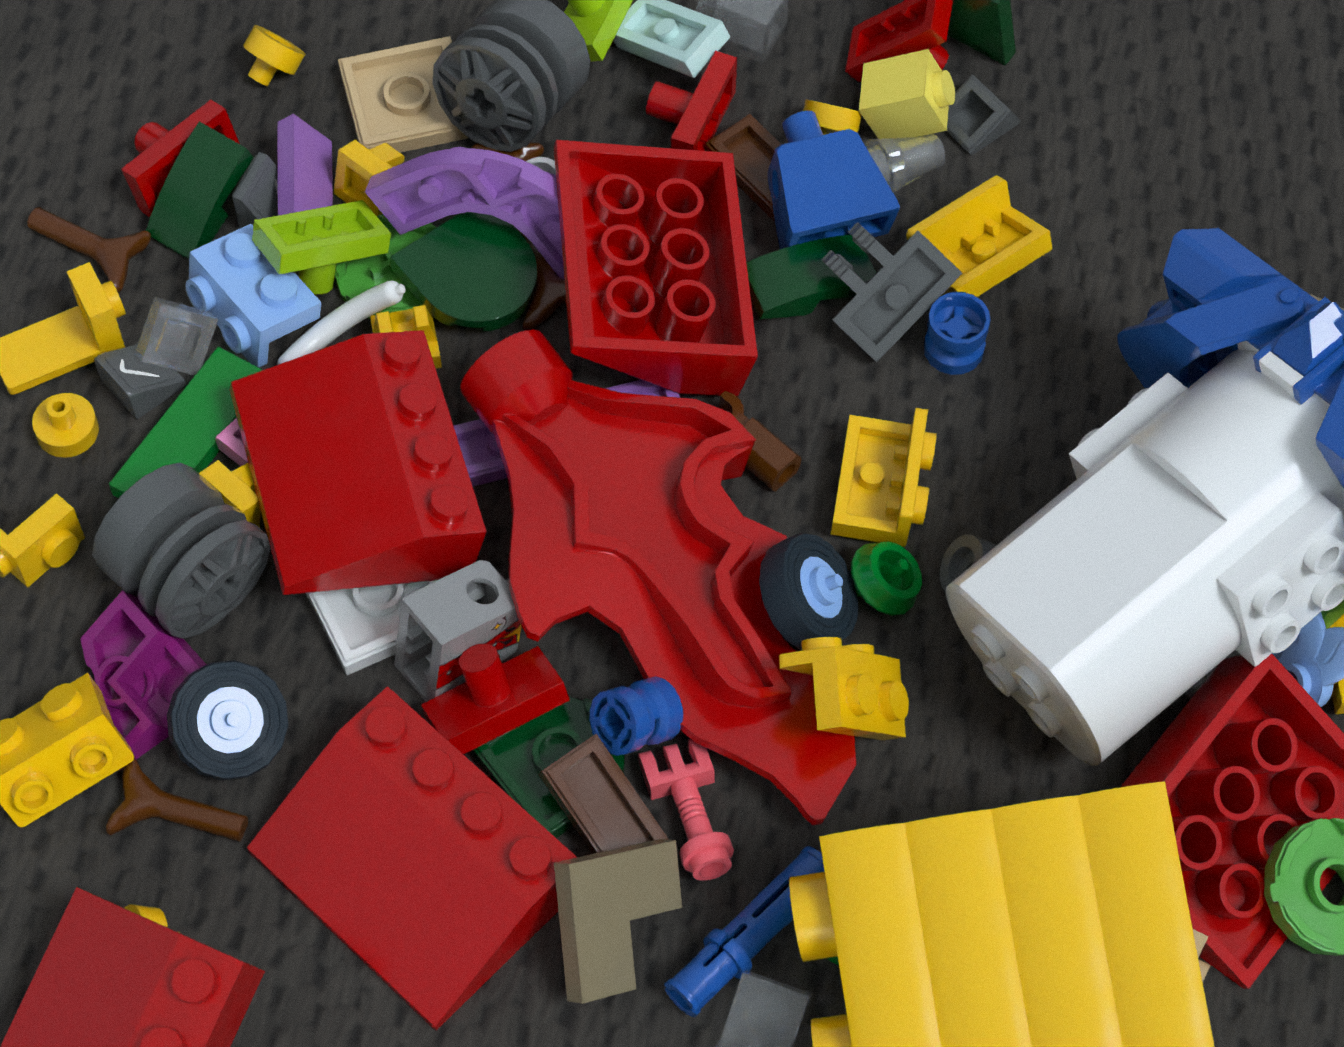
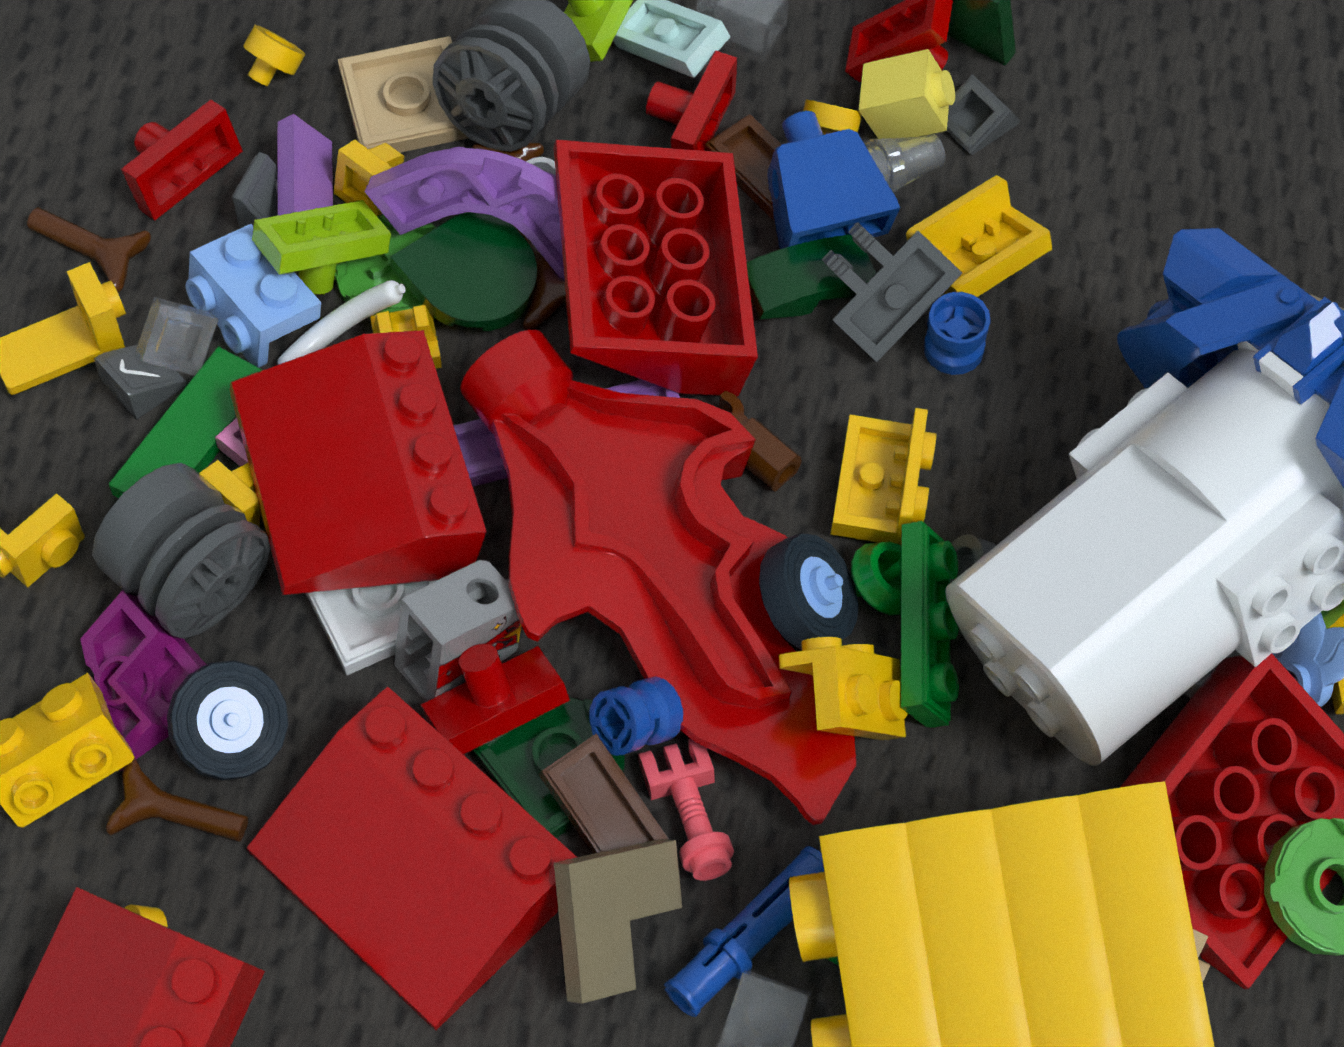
(65, 425): yellow tile -> none
(198, 184): dark green slope -> none
(927, 625): none -> green tile

